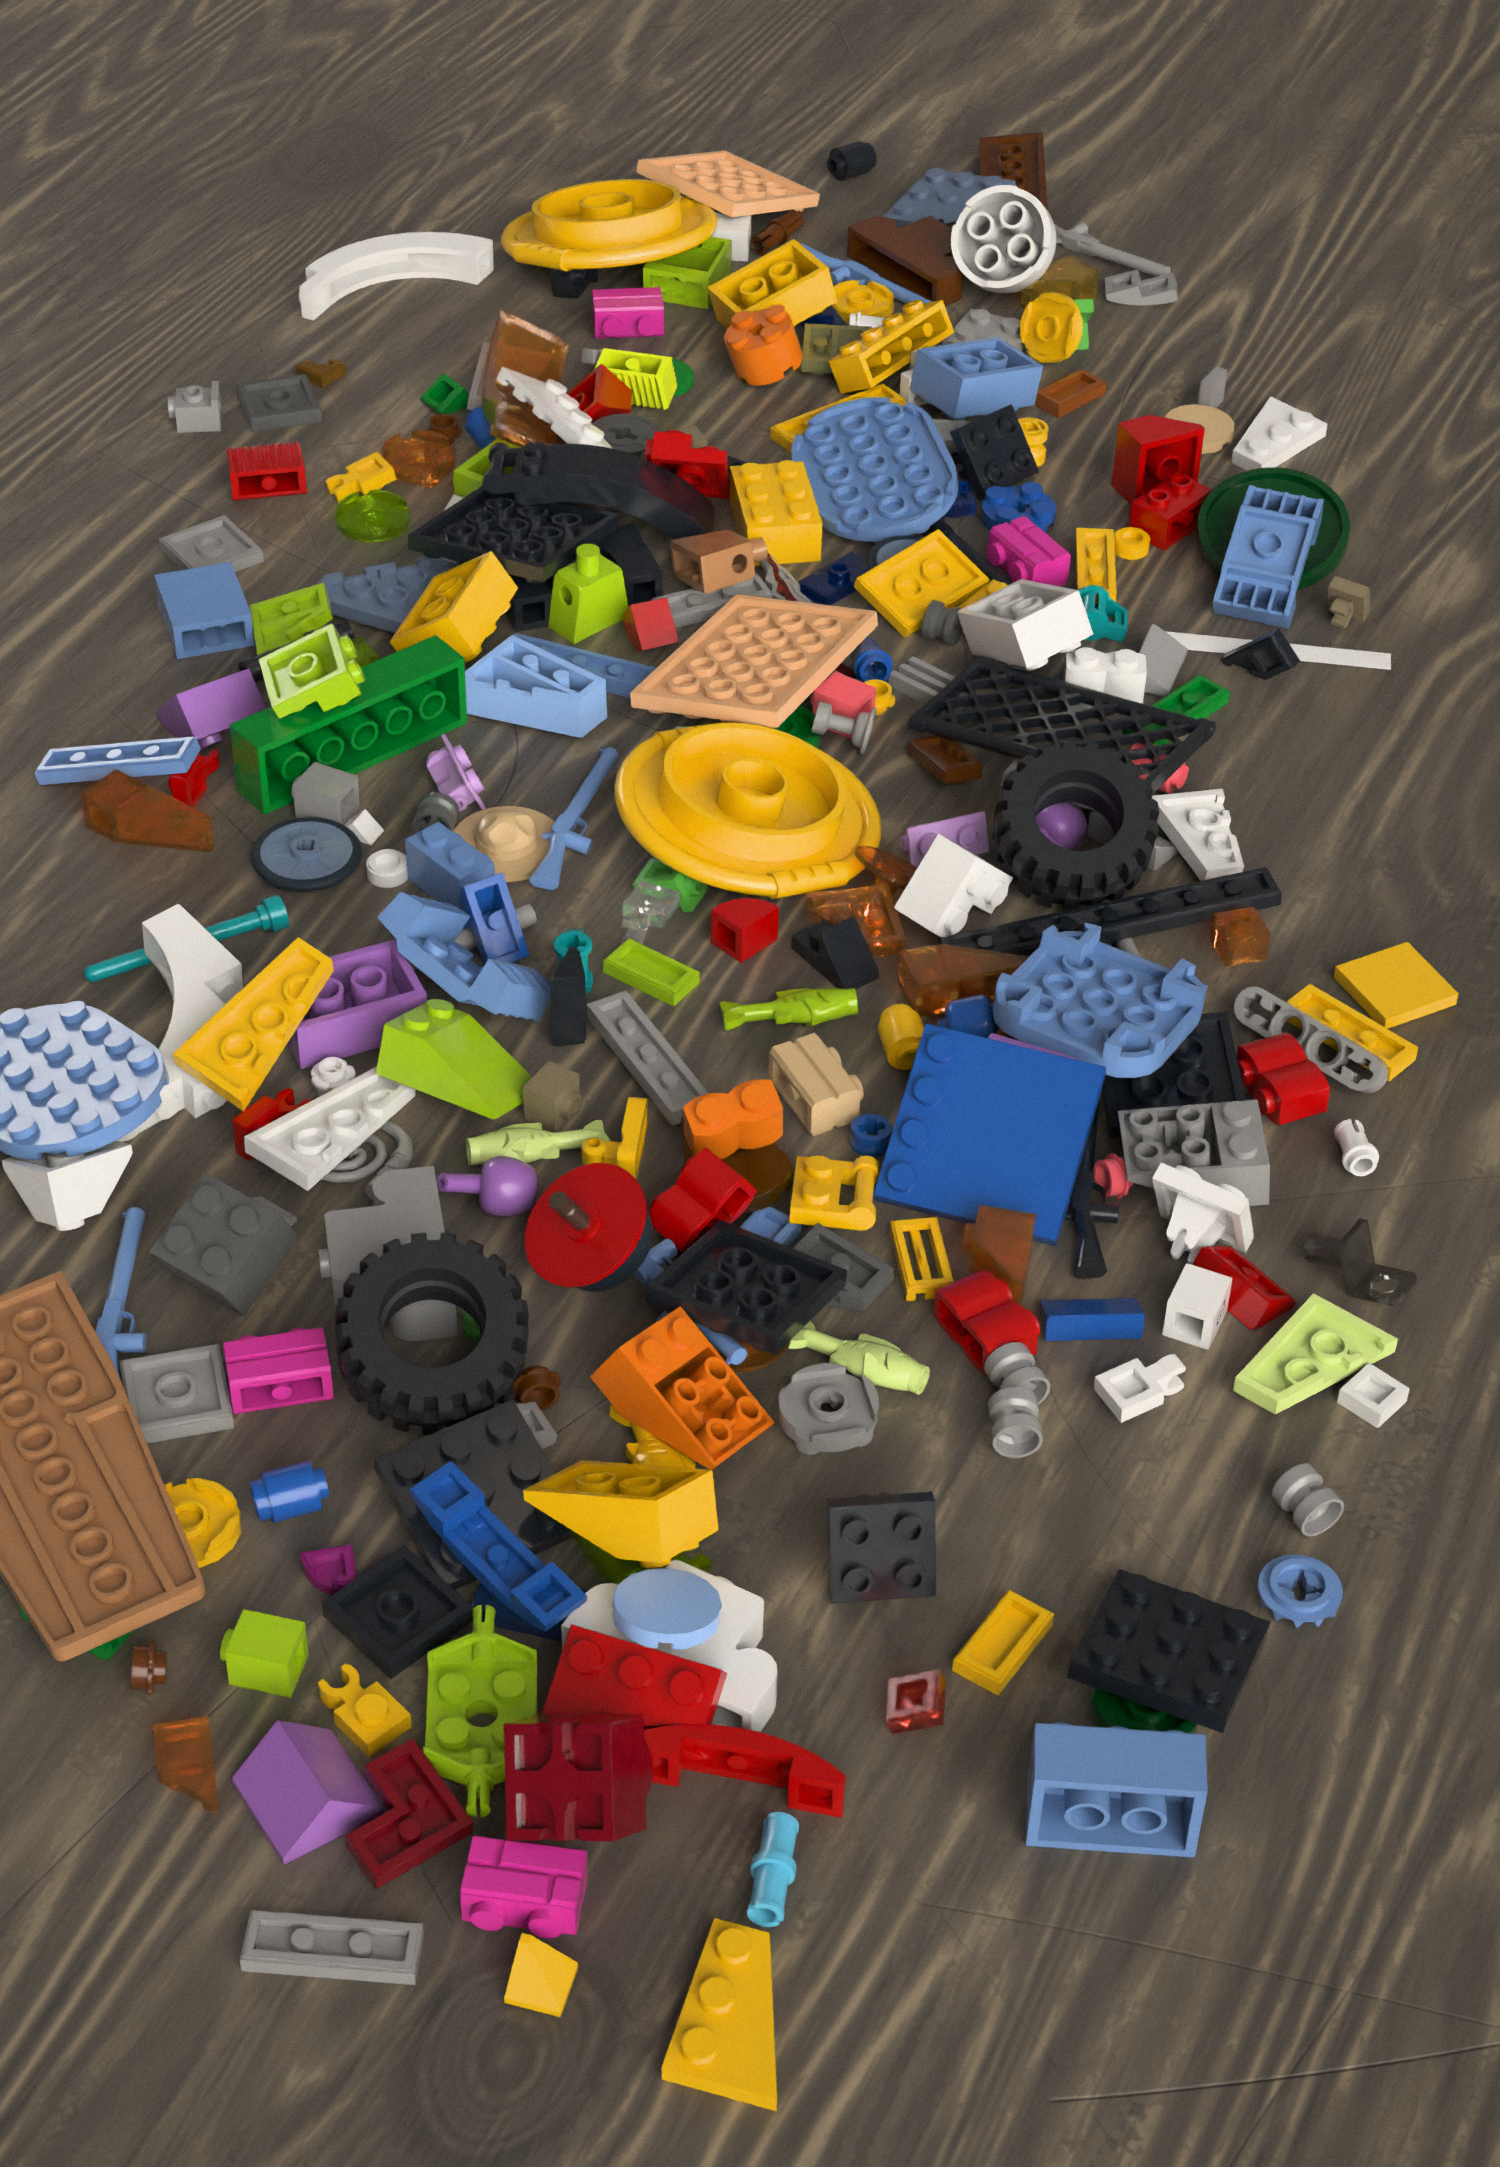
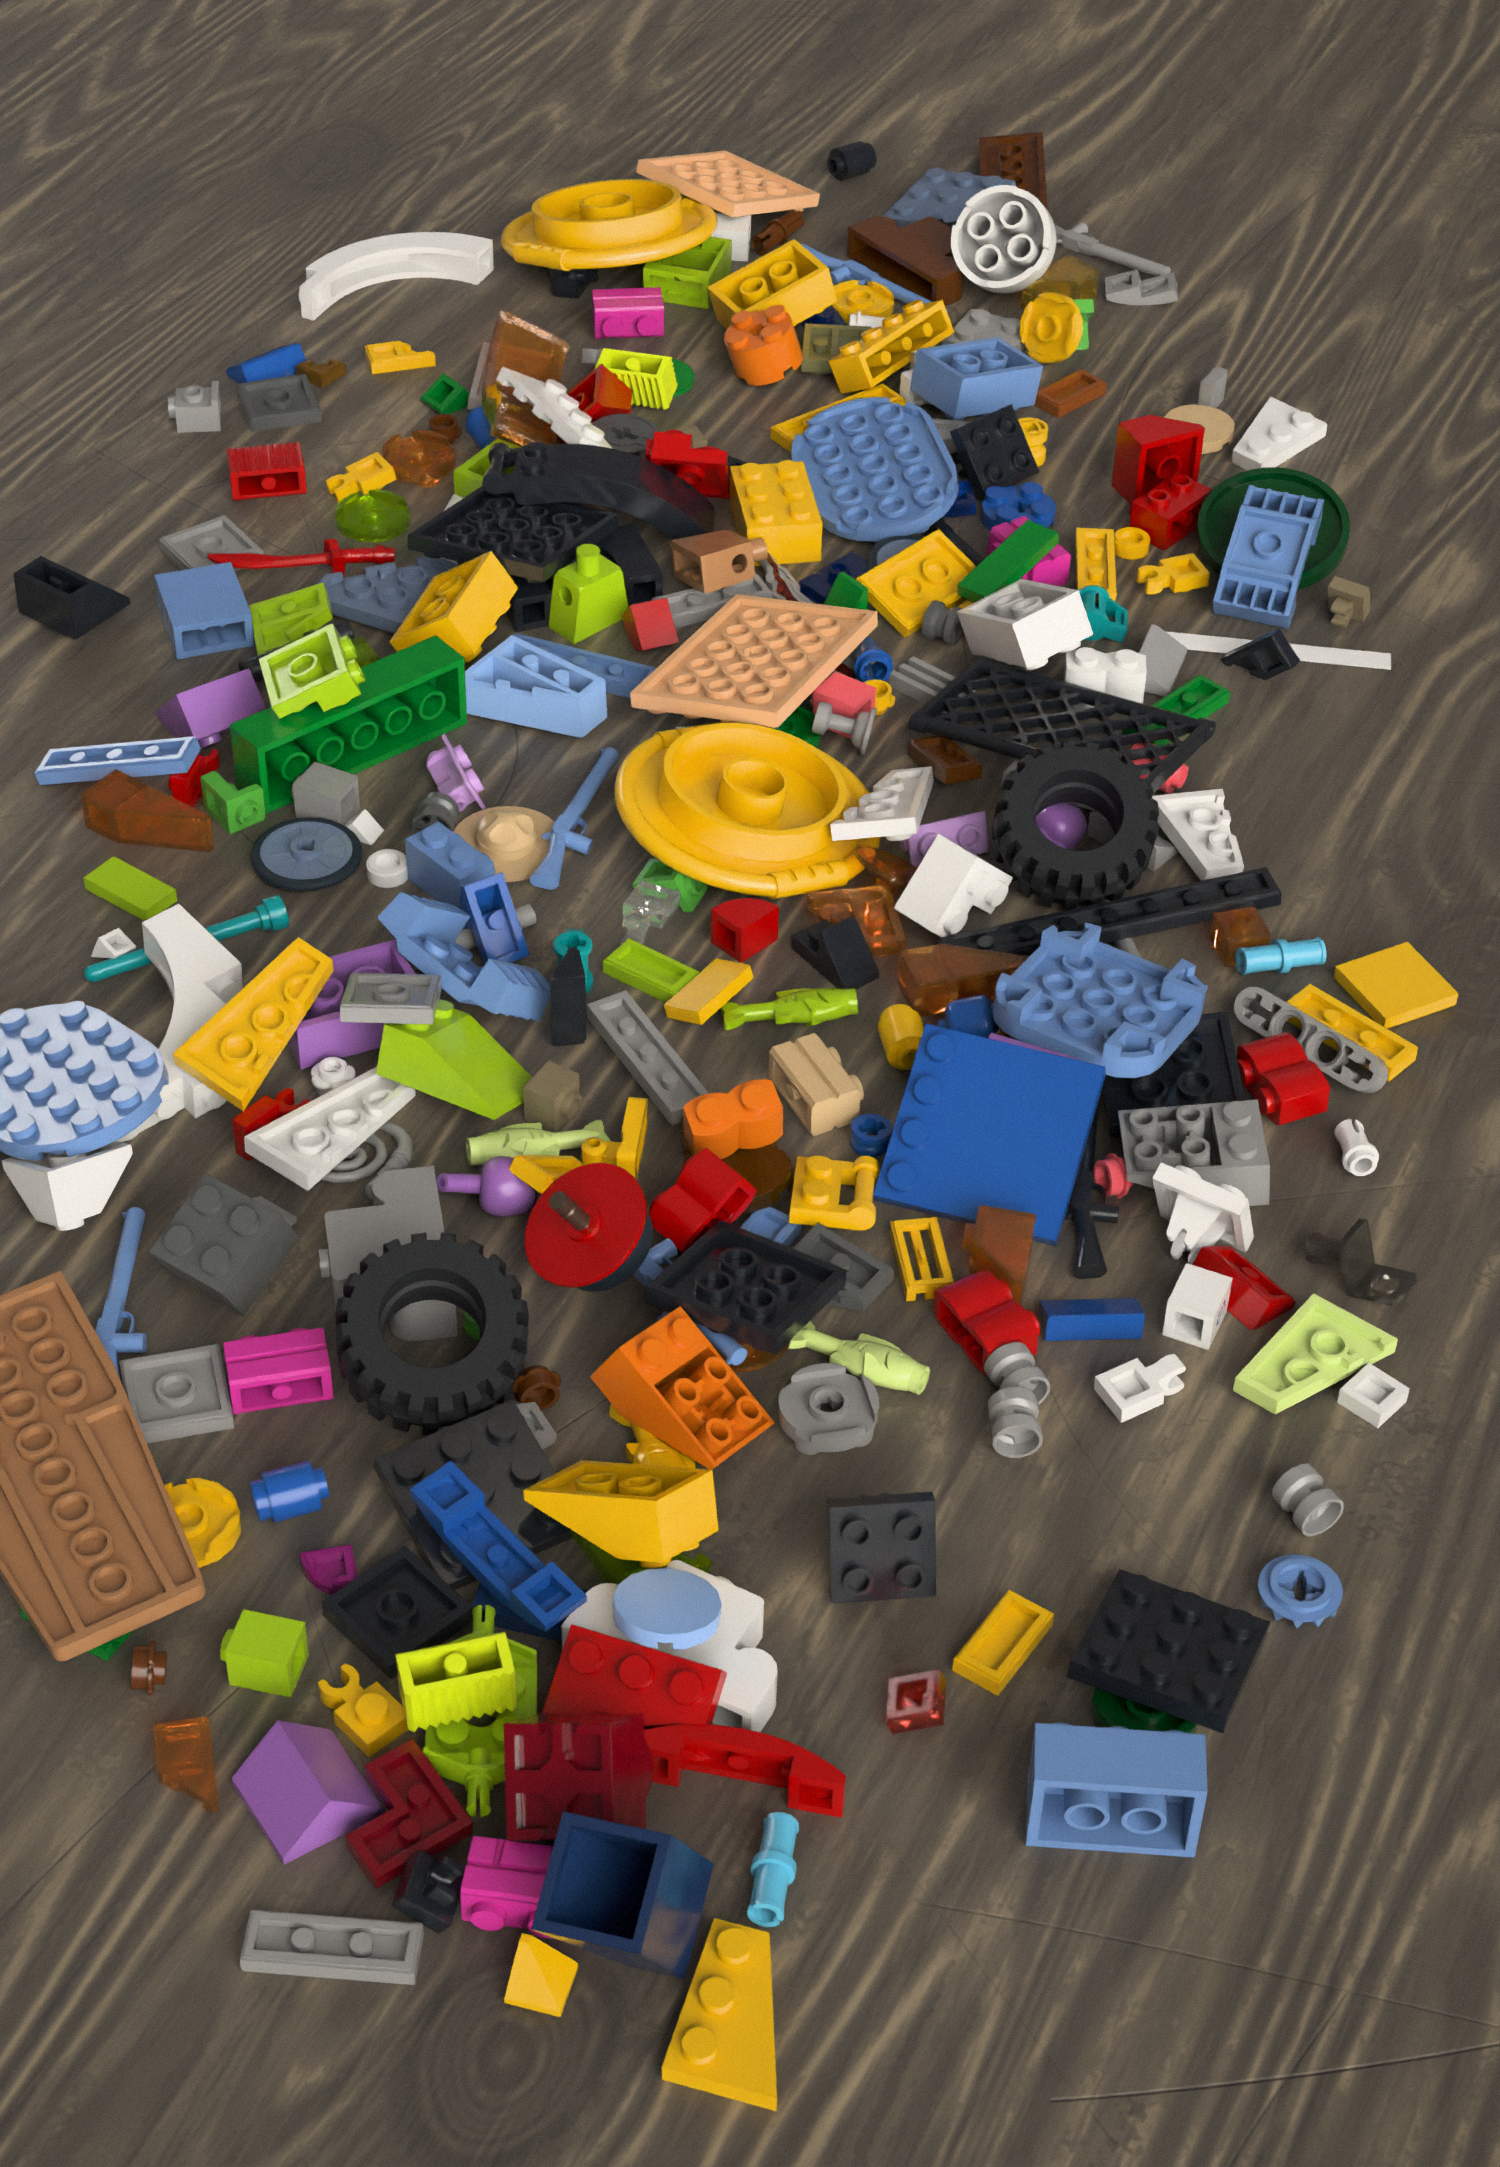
(64, 598): none -> black slope
(113, 945): none -> white piece
(130, 888): none -> lime tile
(230, 807): none -> bright green bracket
(270, 365): none -> blue slope
(332, 556): none -> red sword
(391, 998): none -> light grey tile
(396, 357): none -> yellow tile
(429, 1890): none -> black tile
(456, 1681): none -> neon yellow brick
(542, 1170): none -> yellow tile
(624, 1894): none -> dark blue slope
(708, 991): none -> yellow tile
(847, 593): none -> green slope
(890, 810): none -> white wing
(1009, 561): none -> green tile
(1178, 573): none -> yellow plate
(1280, 956): none -> medium azure pin

